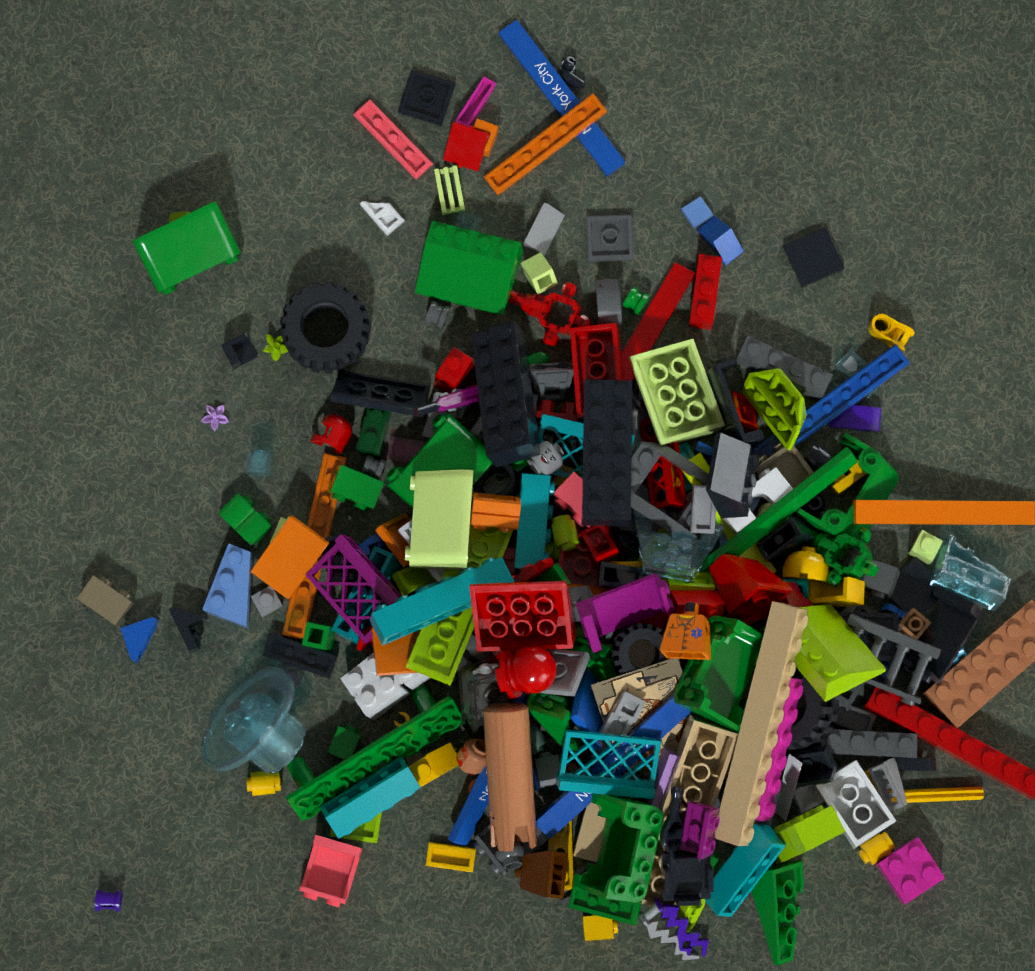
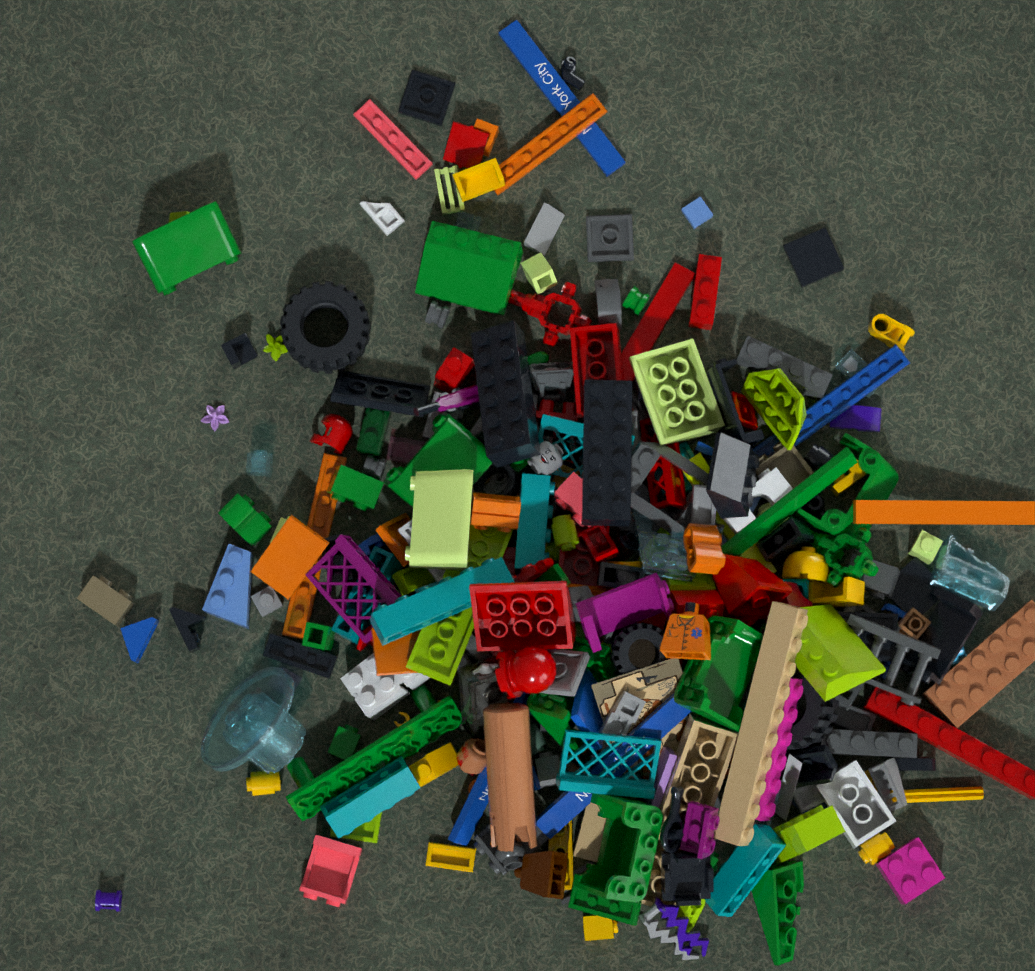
(476, 102): dark pink piece -> none
(478, 180): none -> yellow panel
(703, 548): none -> orange brick
(721, 239): blue slope -> none

